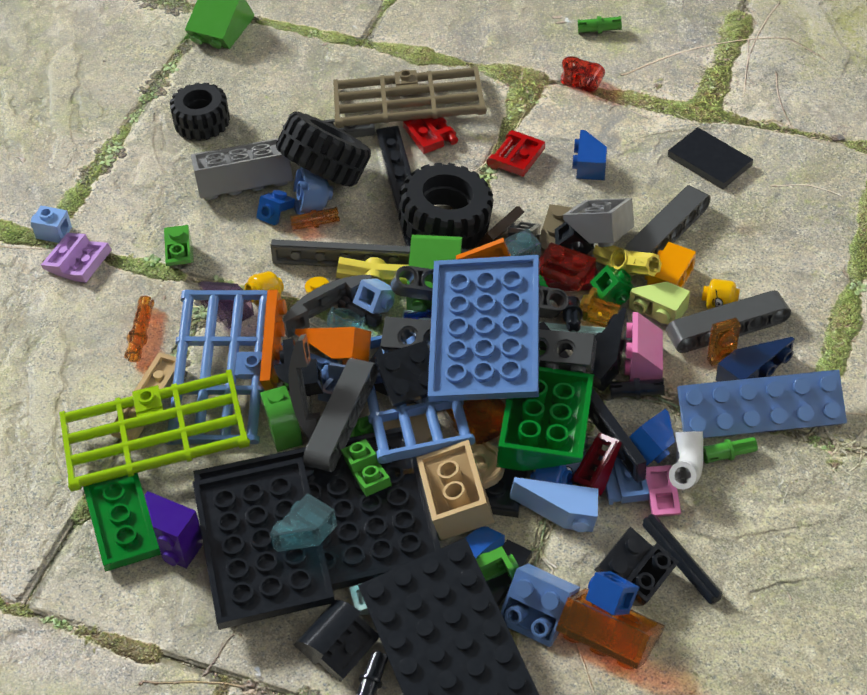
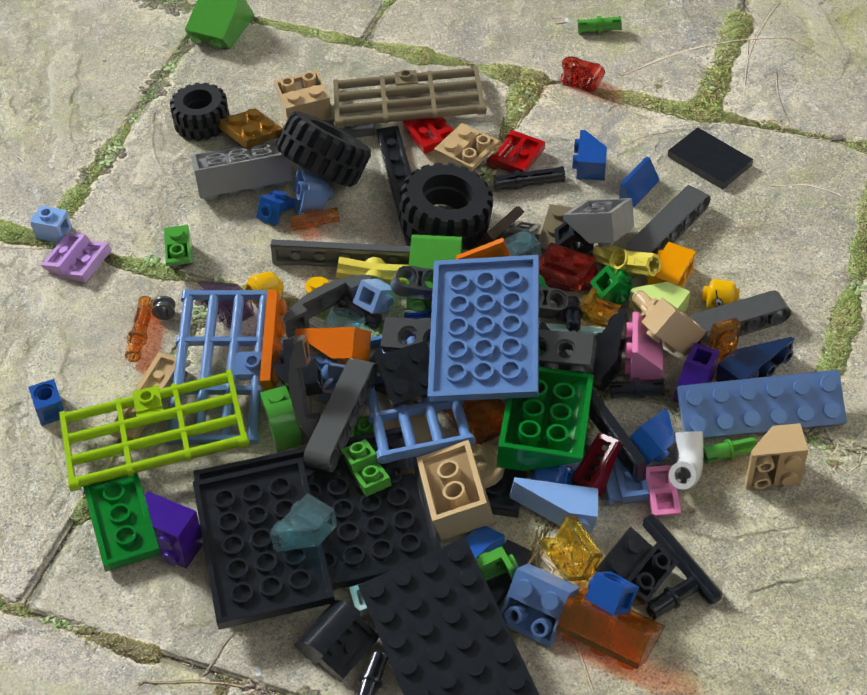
(46, 401): none -> blue brick
(163, 307): none -> dark grey bush
(250, 128): none -> pearl gold plate
(303, 94): none -> tan slope
(465, 147): none -> tan slope
(519, 179): none -> black pin
(572, 551): none -> clear yellow bracket
(639, 181): none -> blue slope
(668, 323): none -> tan brick
(671, 598): none -> black axle
(698, 367): none -> dark purple slope
(778, 458): none -> tan slope

